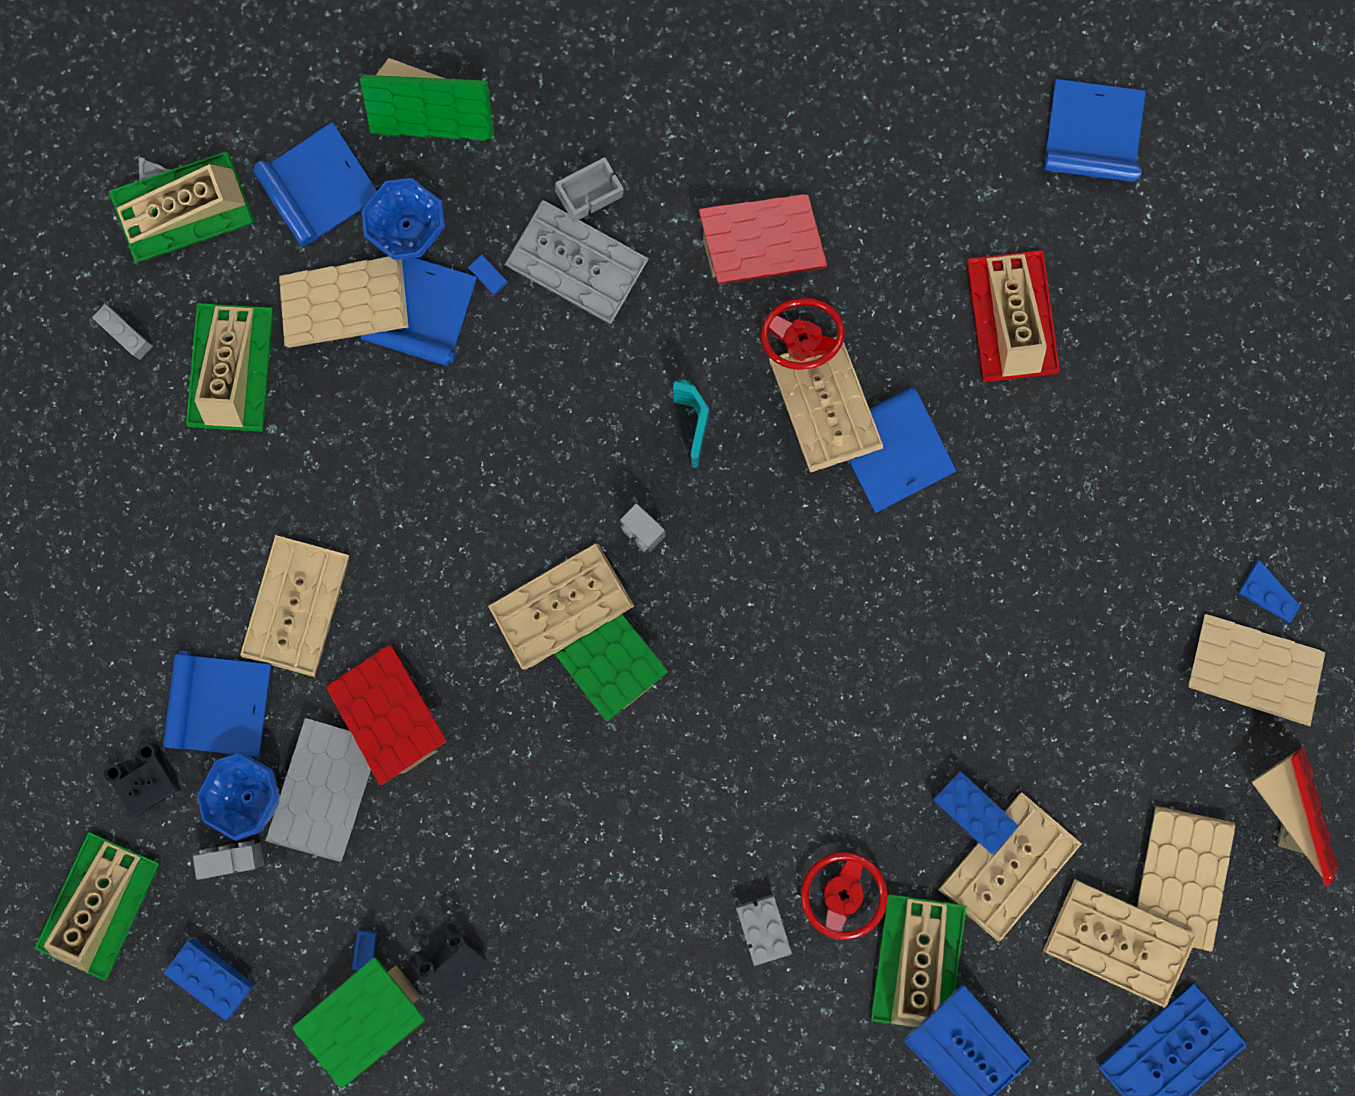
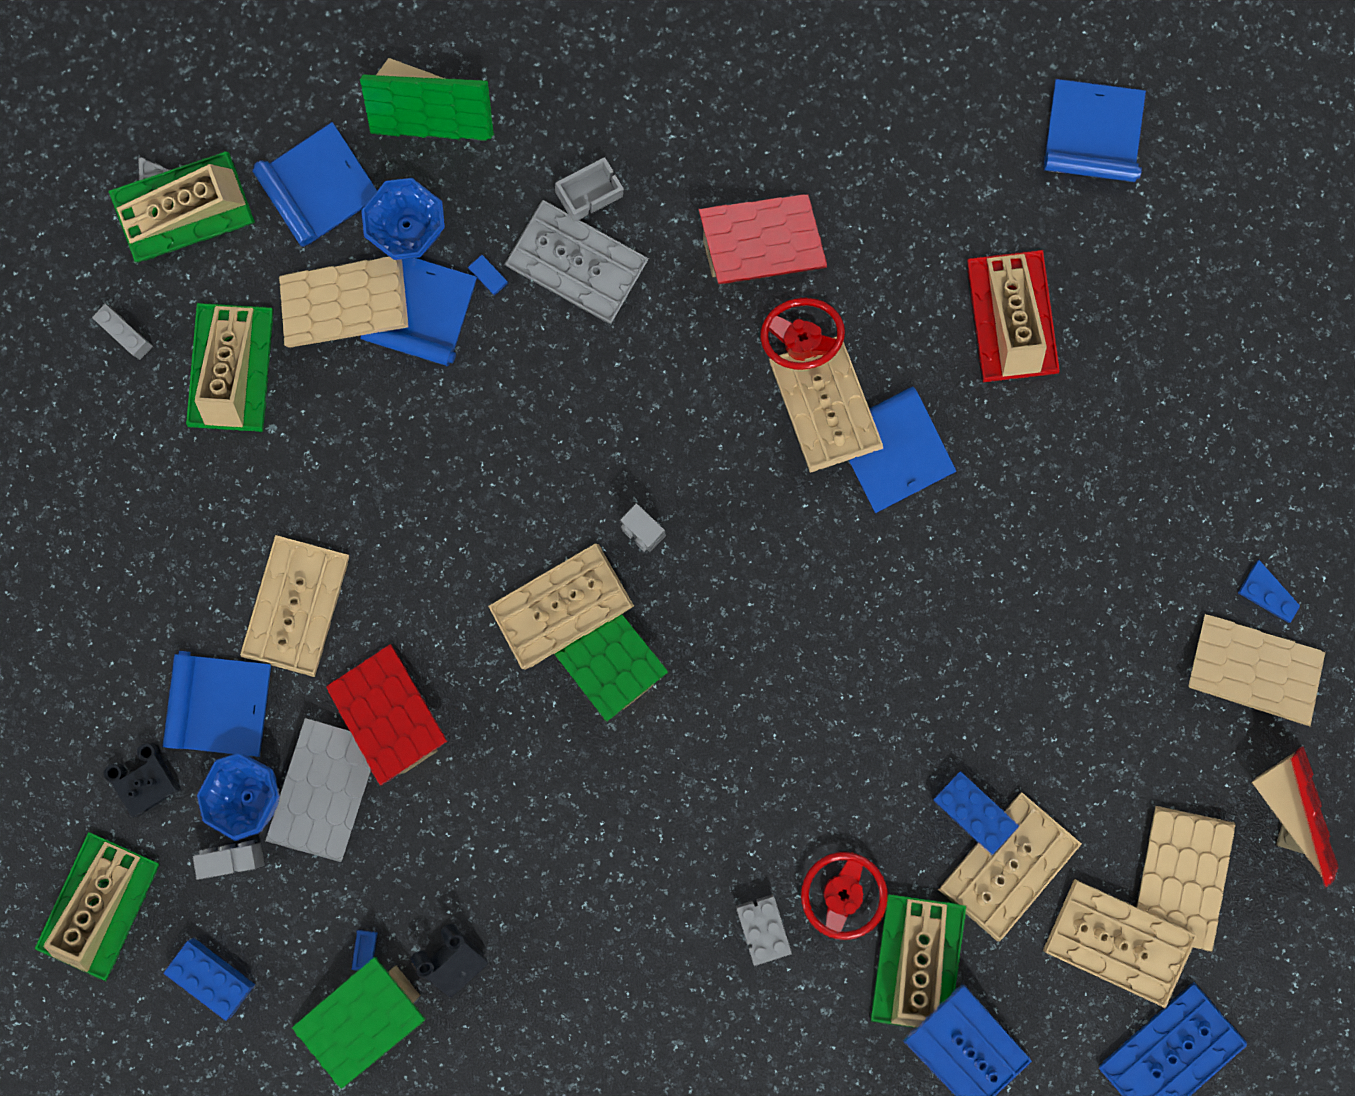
(688, 395): teal hinge -> none

